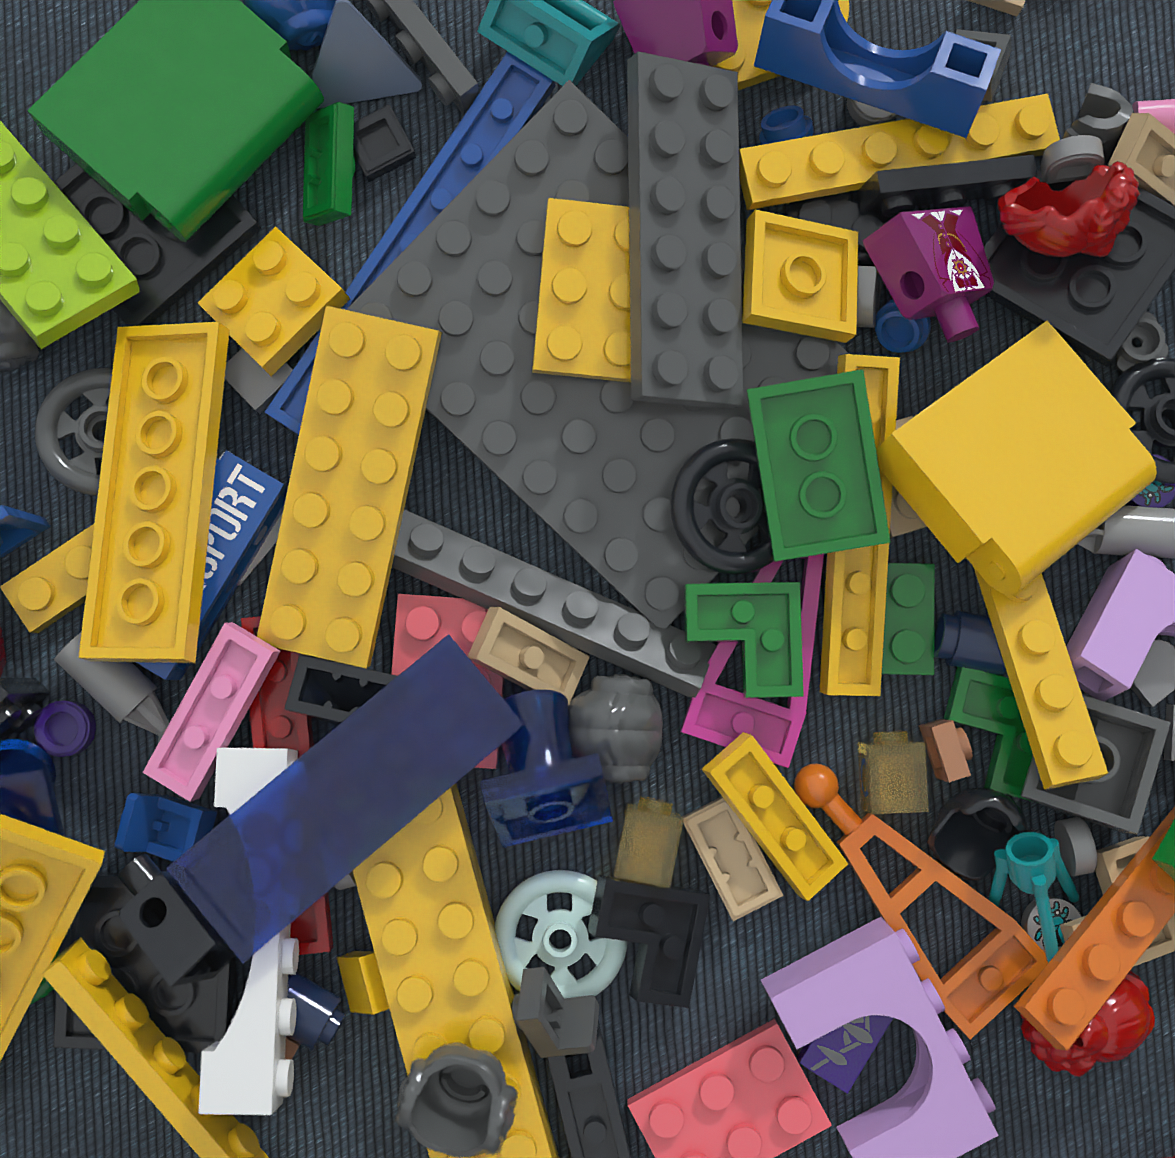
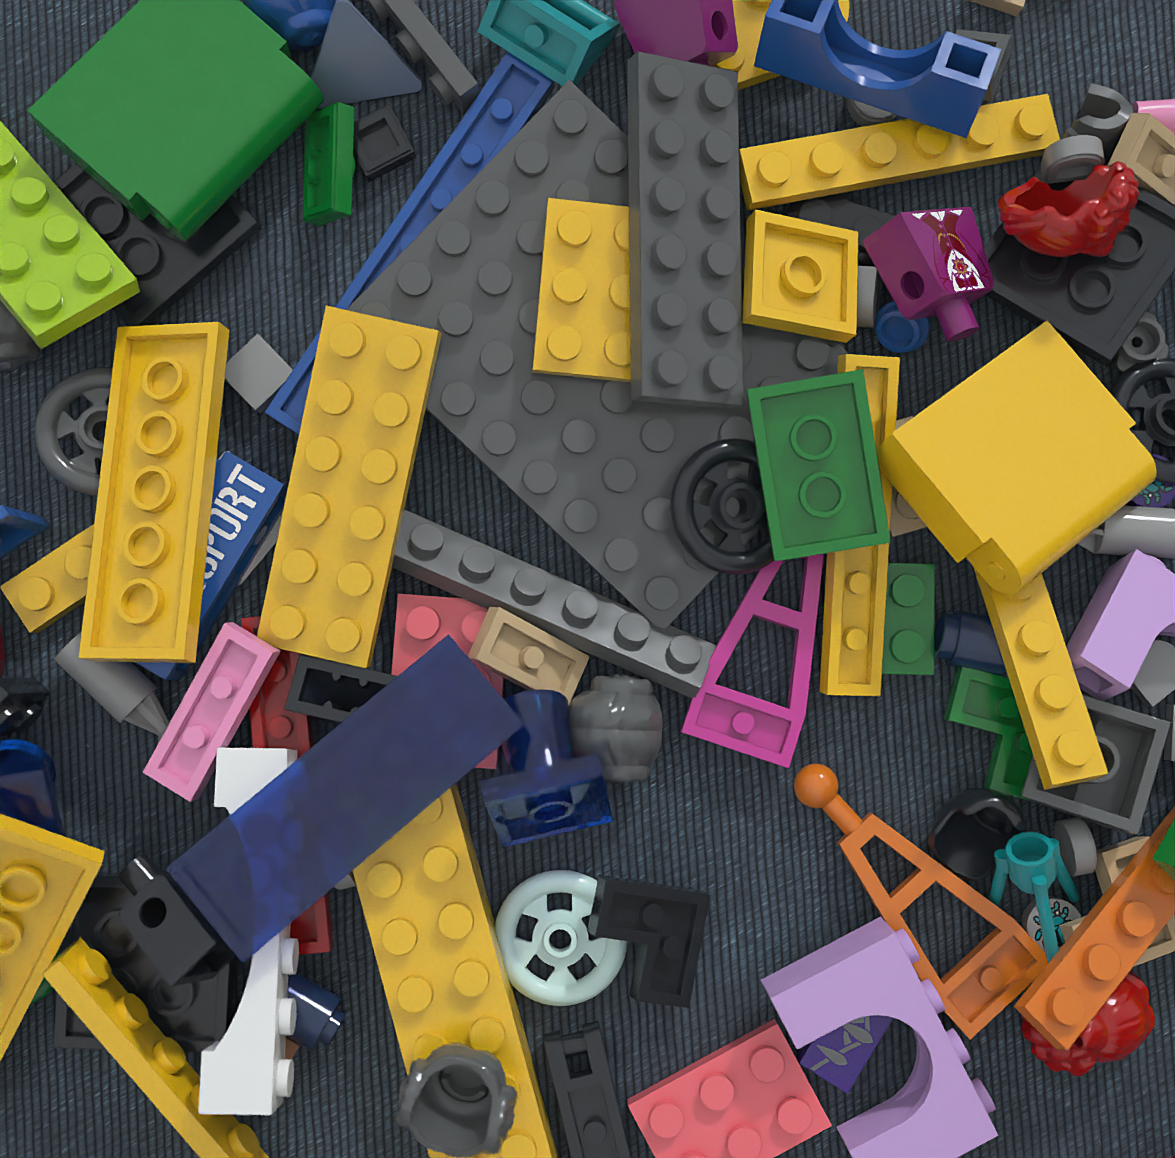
(65, 728): dark purple tile -> none
(162, 825): blue bracket -> none
(273, 300): yellow plate -> none
(362, 982): yellow tile -> none
(553, 1022): dark grey bracket -> none
(648, 842): clear yellow brick -> none
(731, 858): tan plate -> none
(764, 620): green plate -> none
(775, 816): yellow plate -> none
(785, 124): blue plate -> none
(893, 774): clear yellow brick -> none
(944, 184): black plate -> none
(947, 749): nougat plate -> none

